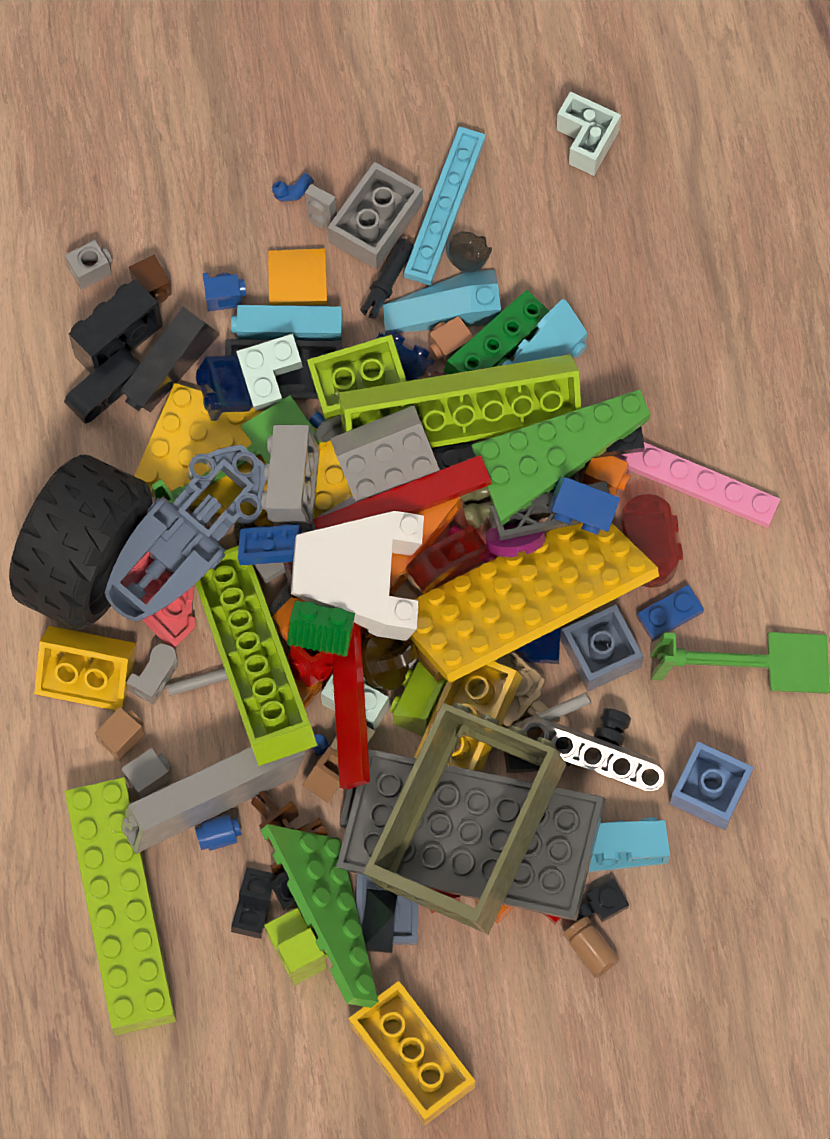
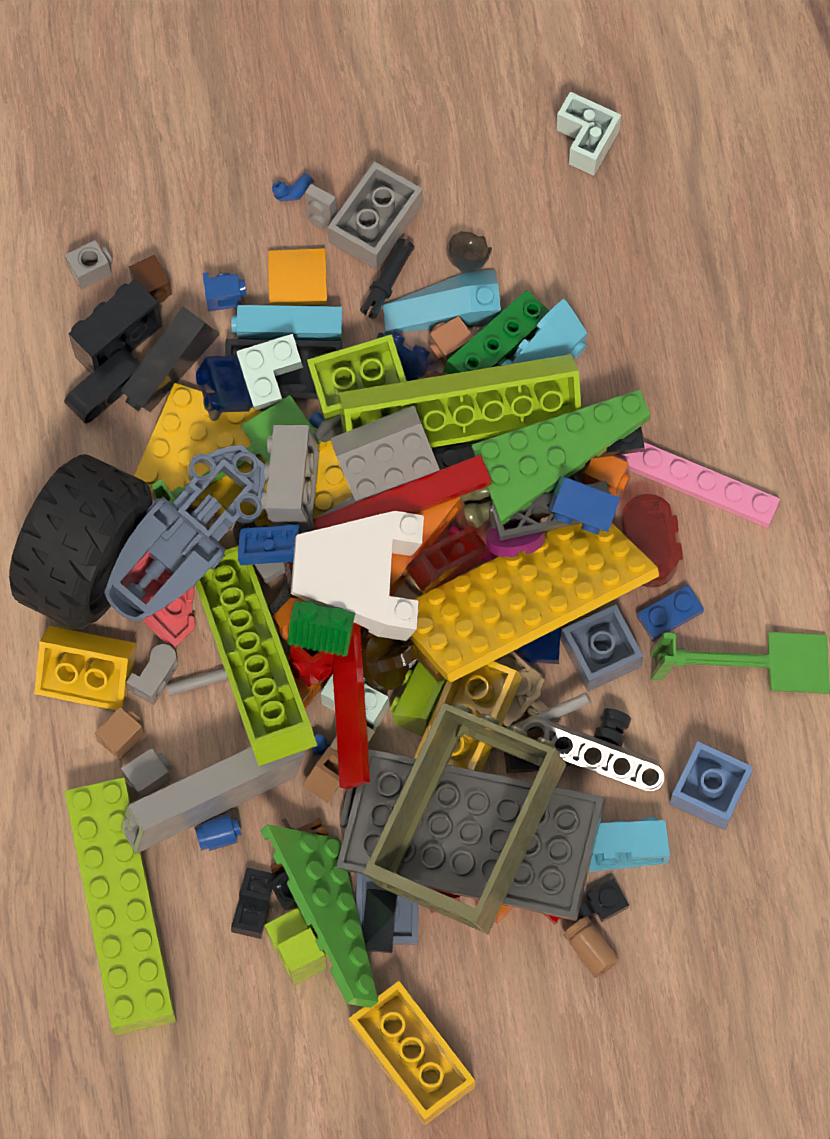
(272, 813): reddish brown bracket -> none
(444, 206): medium azure plate -> none

